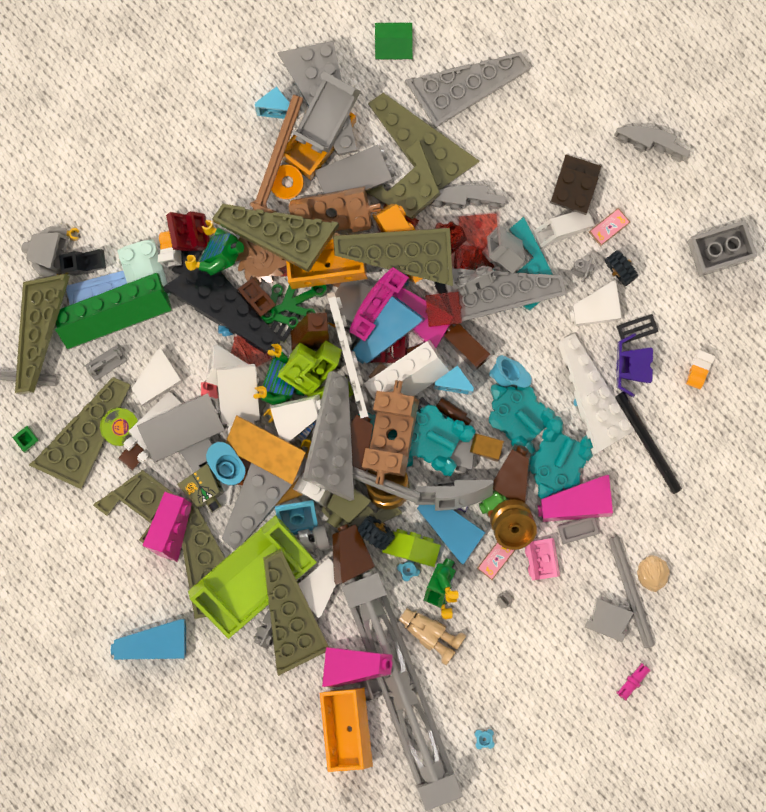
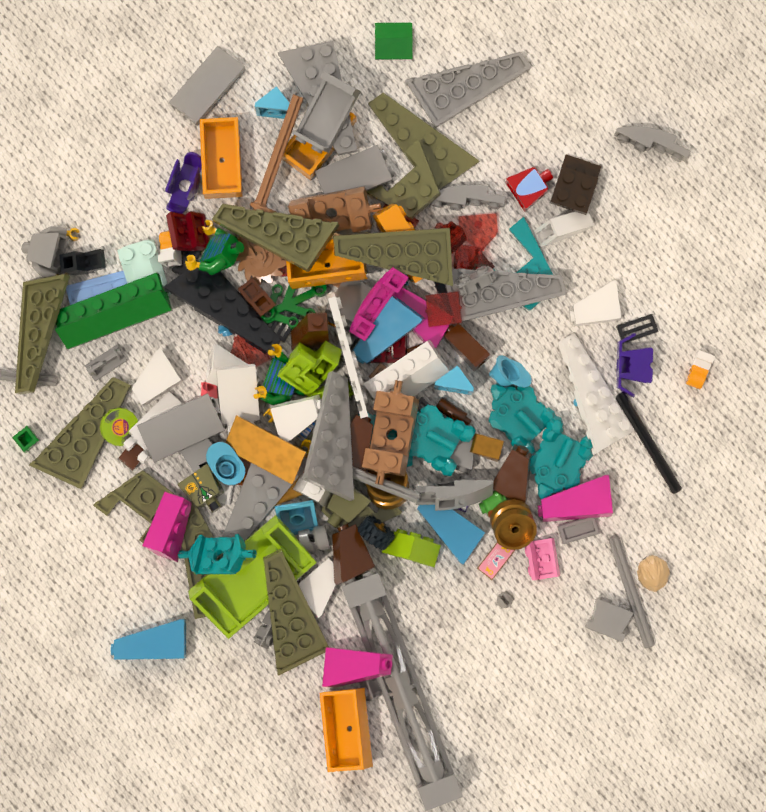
(191, 172): none -> dark purple piece
(205, 552): none -> teal plate
(207, 85): none -> light grey slope
(221, 140): none -> light orange piece
(291, 192): light orange piece -> none
(403, 569): medium azure plate -> none
(429, 632): tan piece -> none
(440, 586): green torso -> none
(489, 740): medium azure plate -> none
(505, 249): light grey hips -> none
(529, 186): none -> red torso
(582, 268): light grey hinge -> none
(609, 227): bright pink tile -> none
(621, 268): black wheel -> none
(633, 681): dark pink pin -> none
(722, 248): light grey brick -> none

